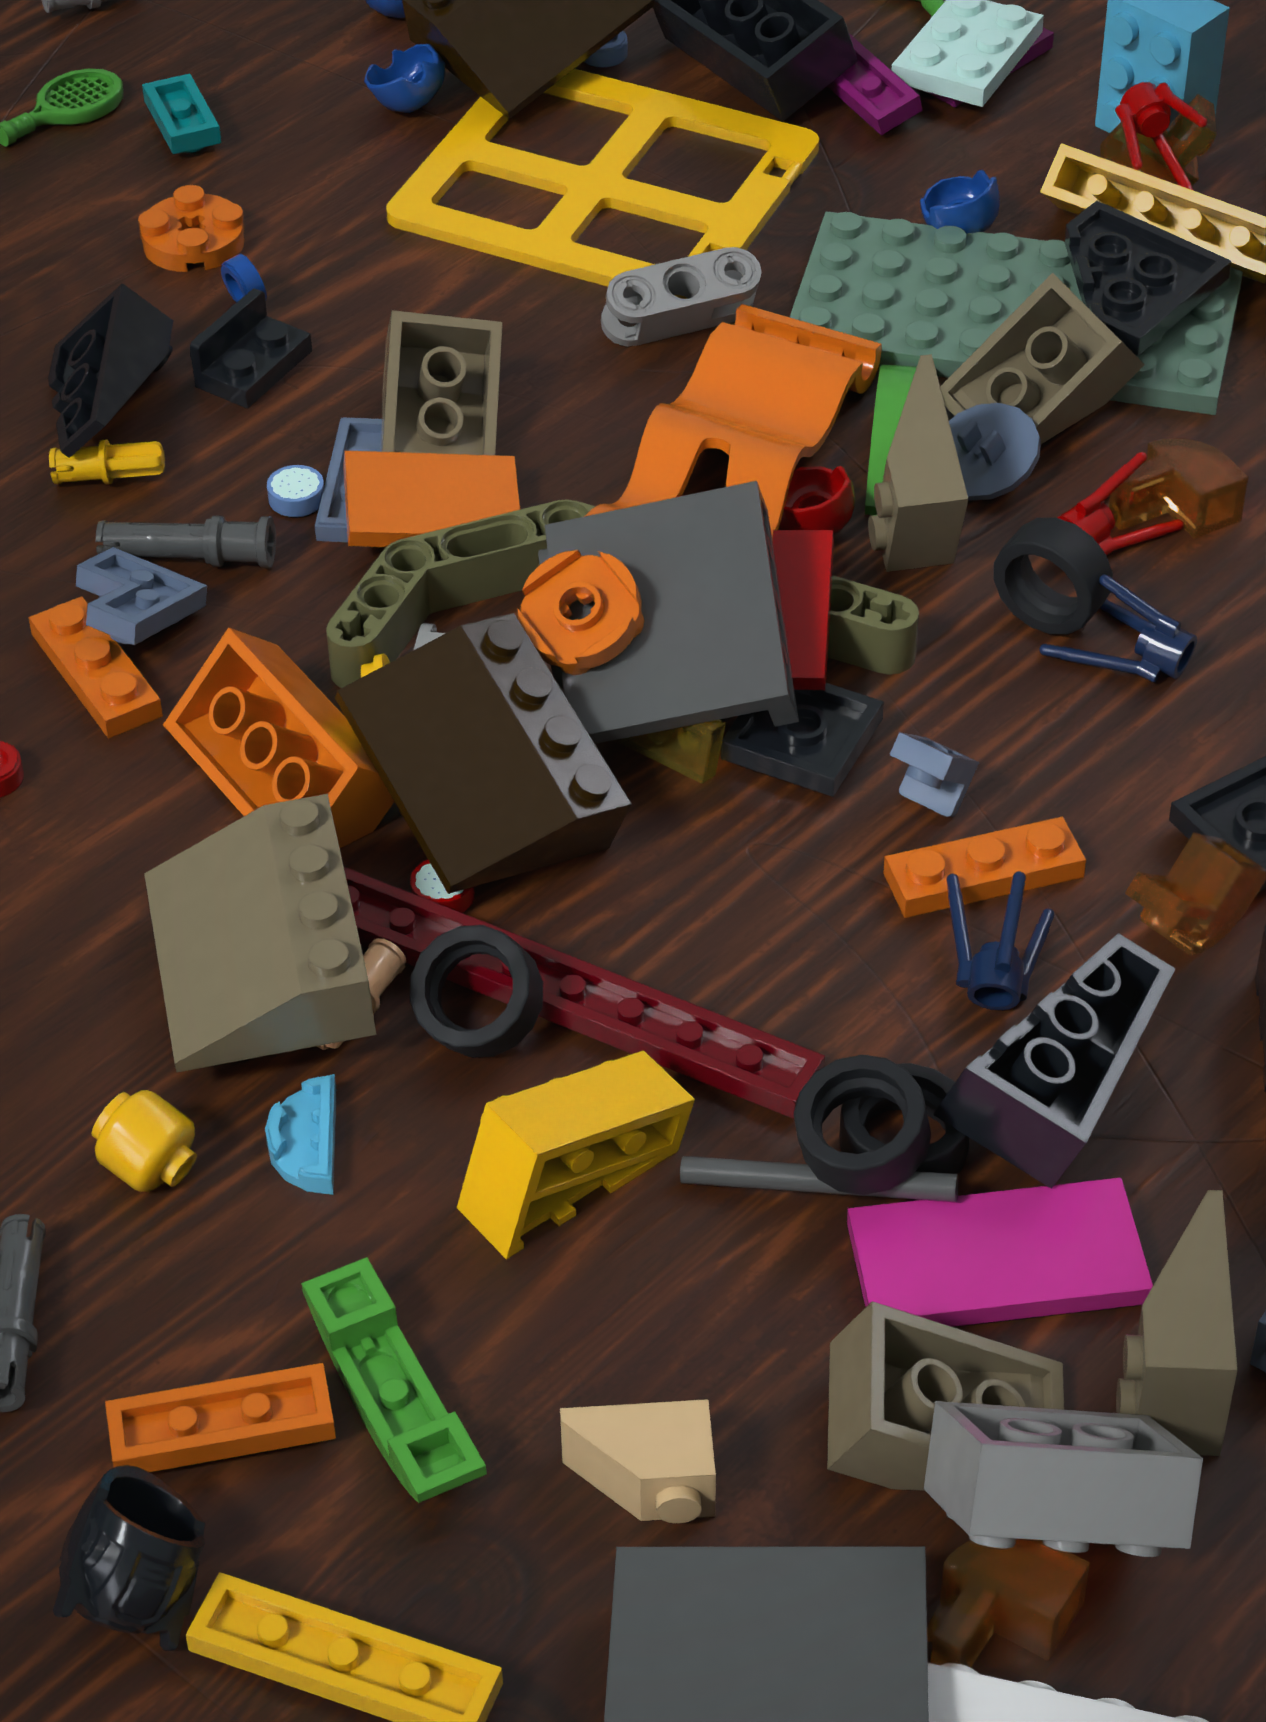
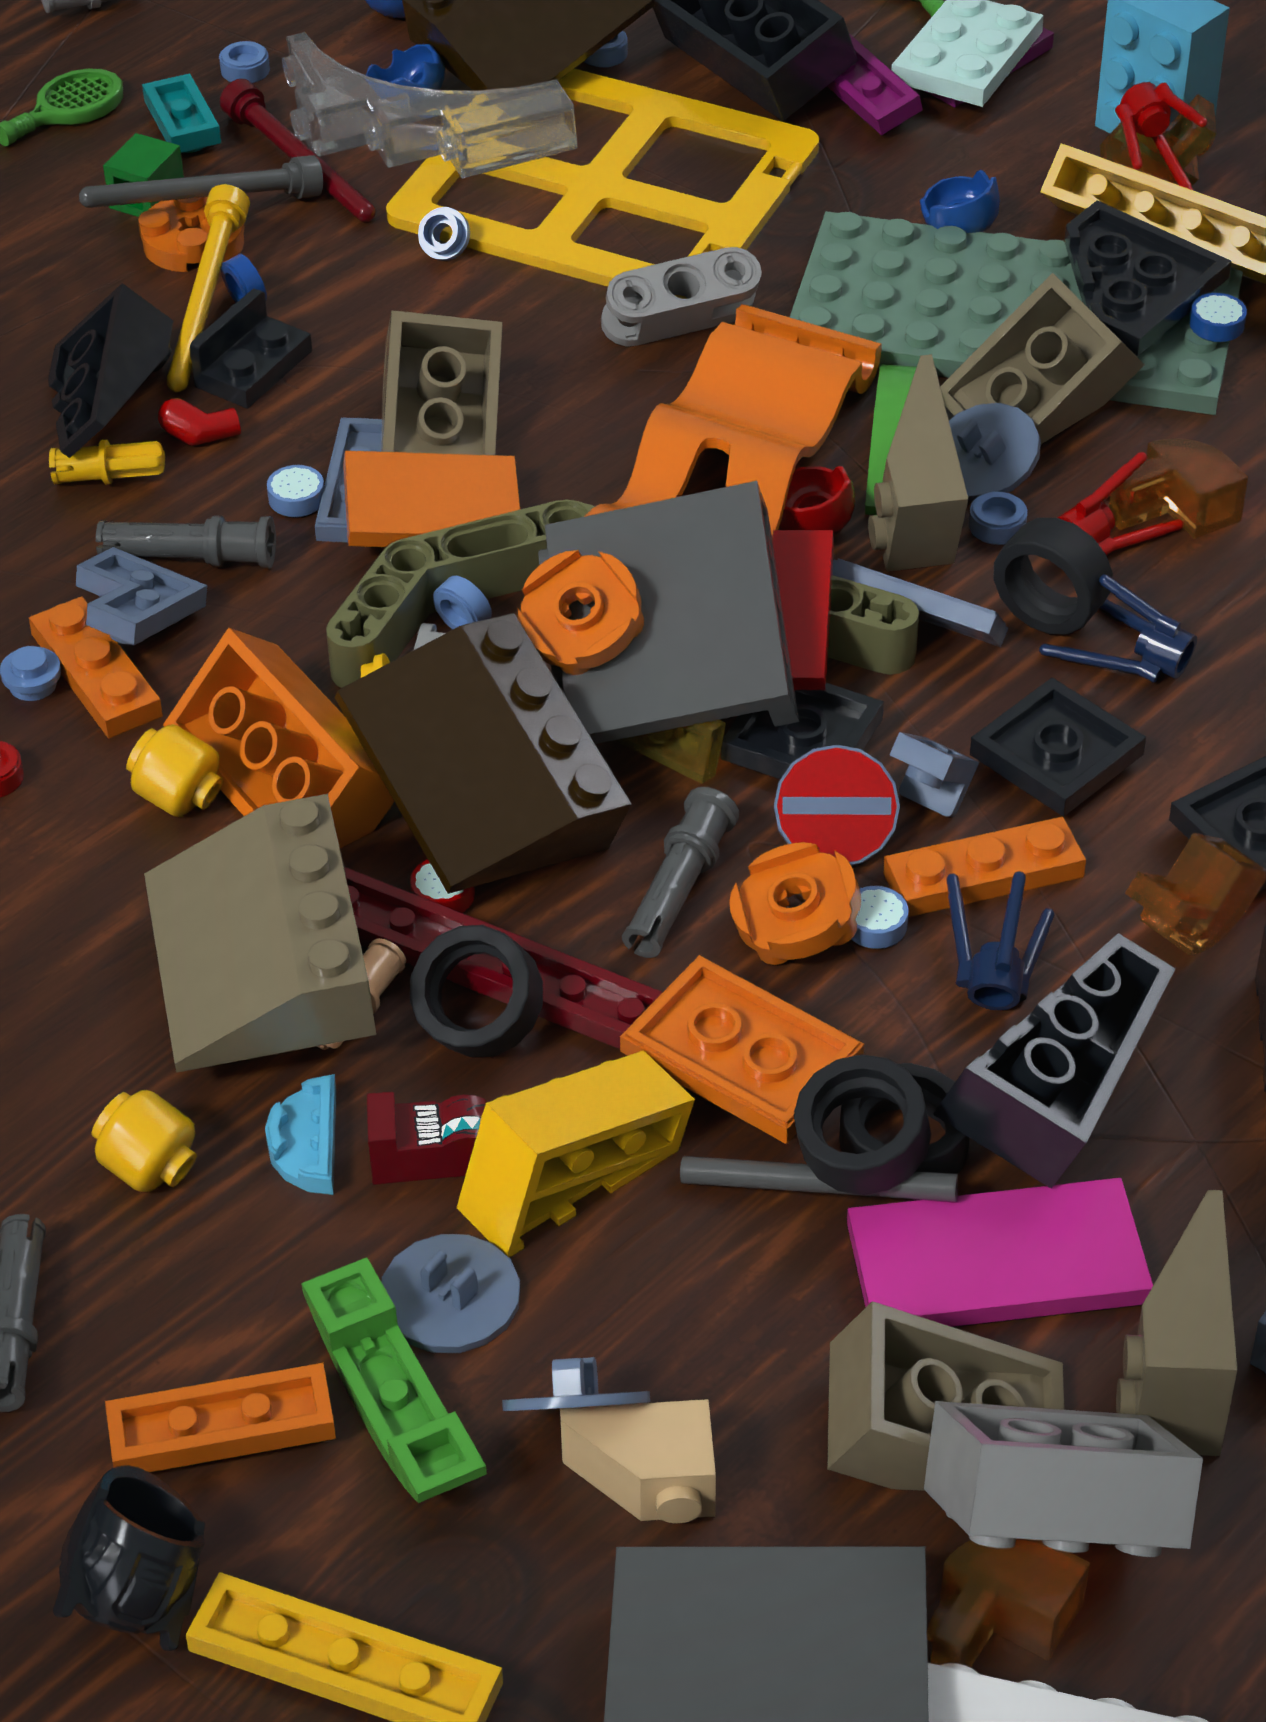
(30, 672): none -> medium blue plate
(143, 160): none -> green brick
(174, 770): none -> yellow head
(195, 425): none -> red arm
(225, 213): none -> yellow piece
(244, 61): none -> medium blue tile
(246, 105): none -> dark red piece
(300, 177): none -> dark grey piece
(409, 123): none -> clear arch
(421, 1137): none -> dark red leg
(430, 231): none -> medium blue plate
(452, 1292): none -> sand blue piece
(460, 602): none -> medium blue tile
(575, 1386): none -> sand blue piece
(689, 851): none -> dark grey pin
(737, 1045): none -> orange tile
(803, 930): none -> orange plate
(839, 802): none -> red piece
(881, 917): none -> tile
(932, 605): none -> sand blue tile
(996, 517): none -> medium blue tile
(1057, 746): none -> black plate
(1218, 317): none -> tile

